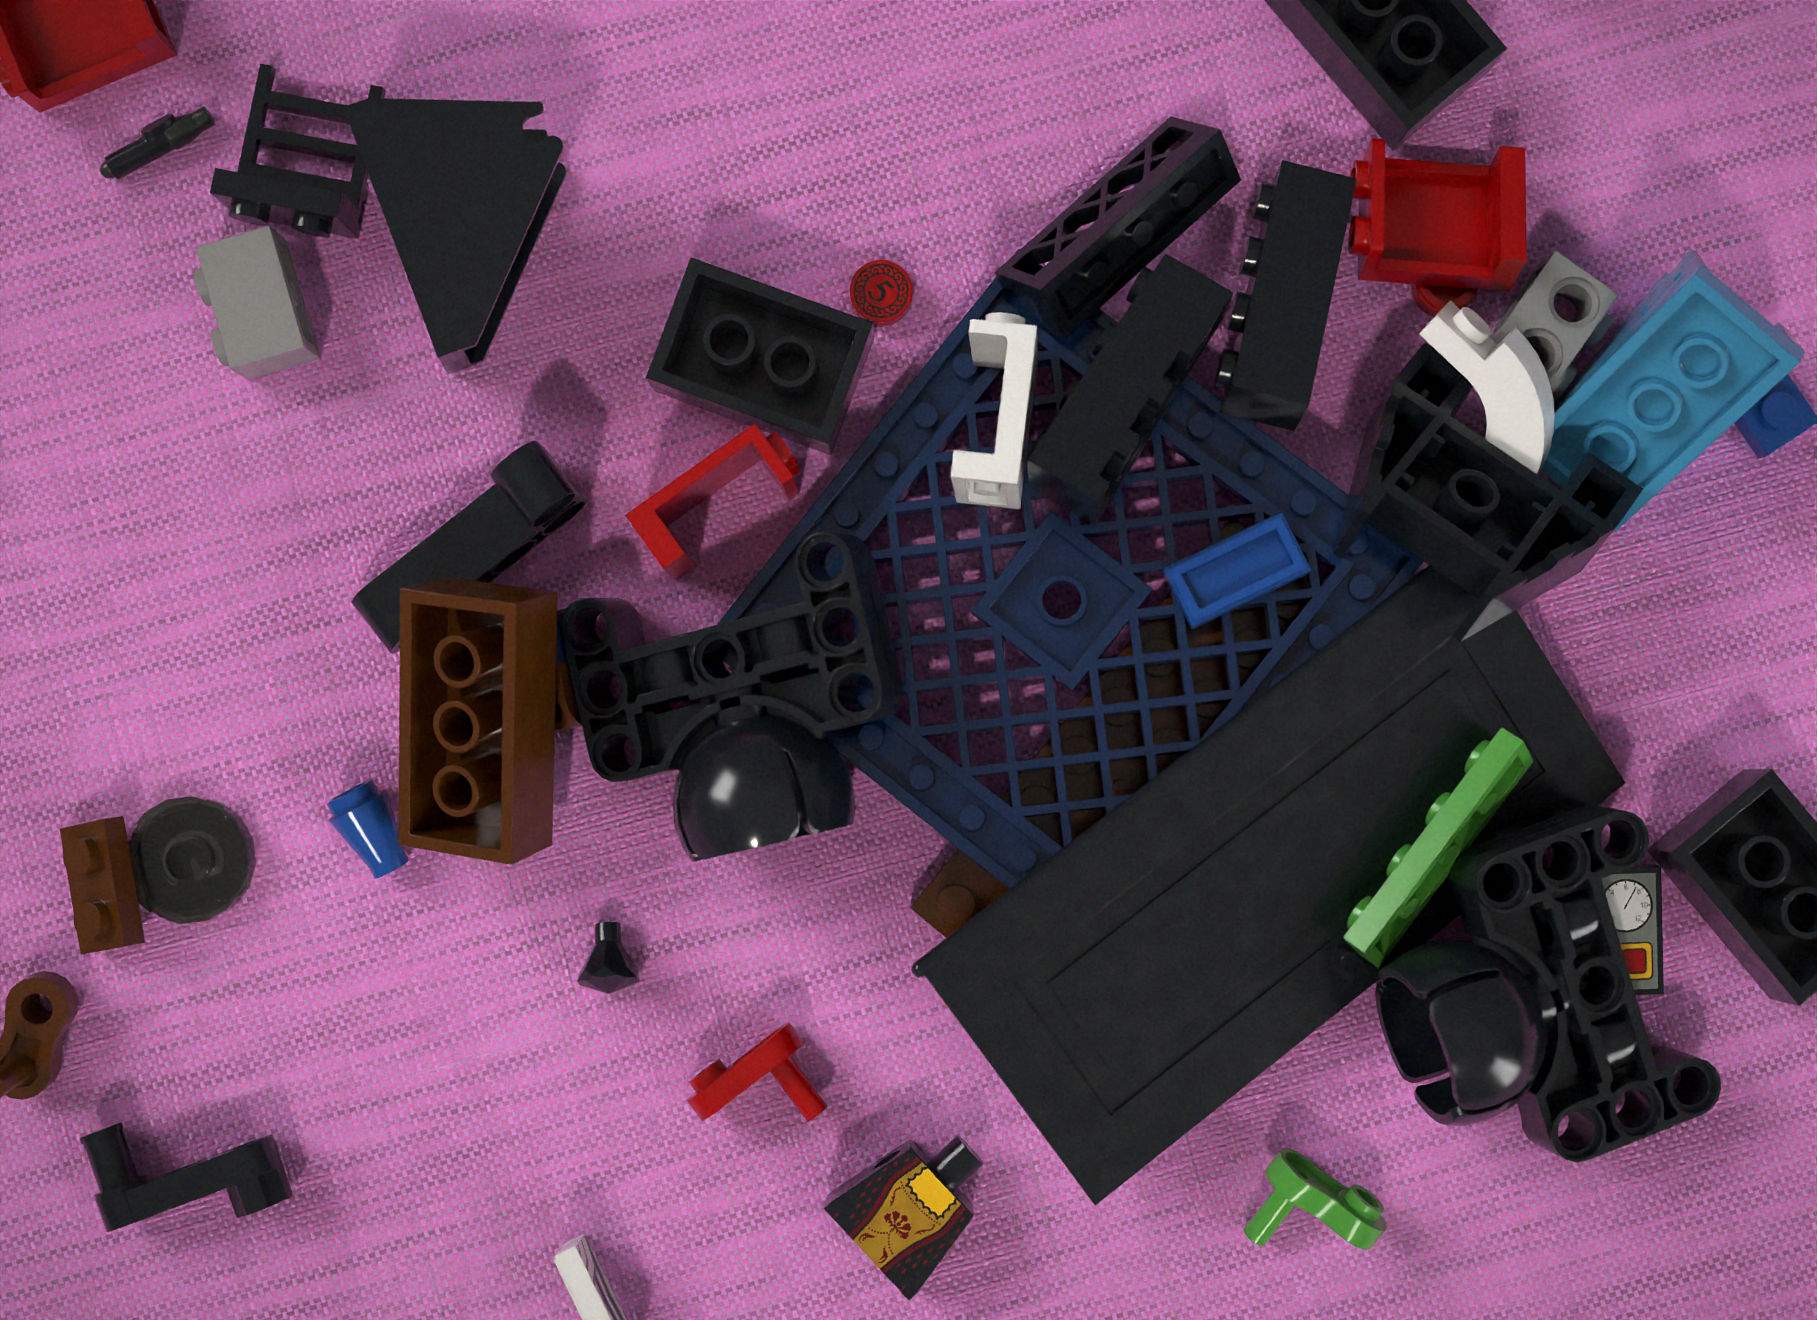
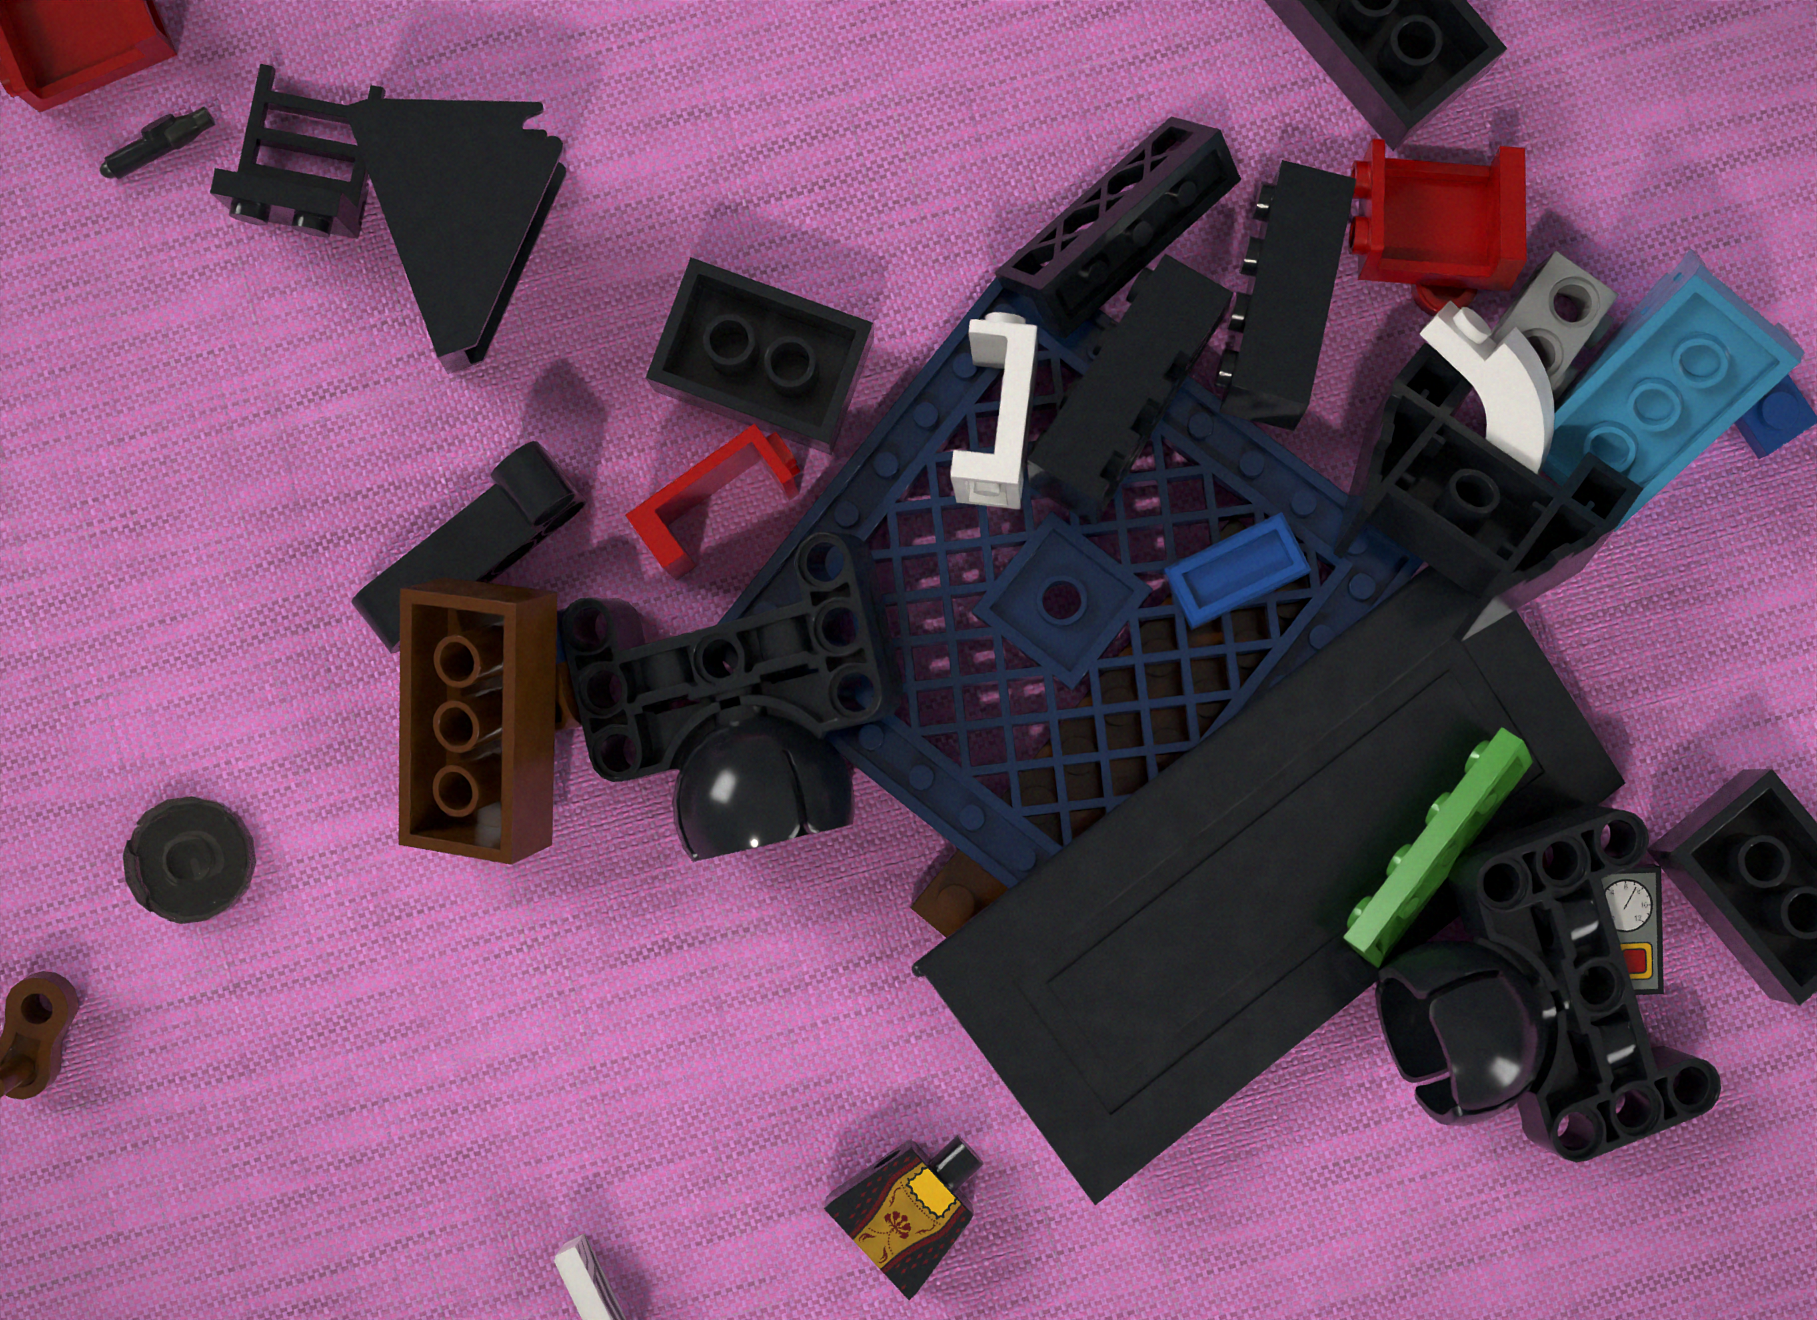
(102, 885): reddish brown plate -> none
(248, 1172): black beam -> none
(255, 303): light grey brick -> none
(369, 827): blue cone -> none
(608, 964): black rock -> none
(721, 1084): red piece -> none
(881, 292): red tile -> none
(1299, 1182): bright green piece -> none

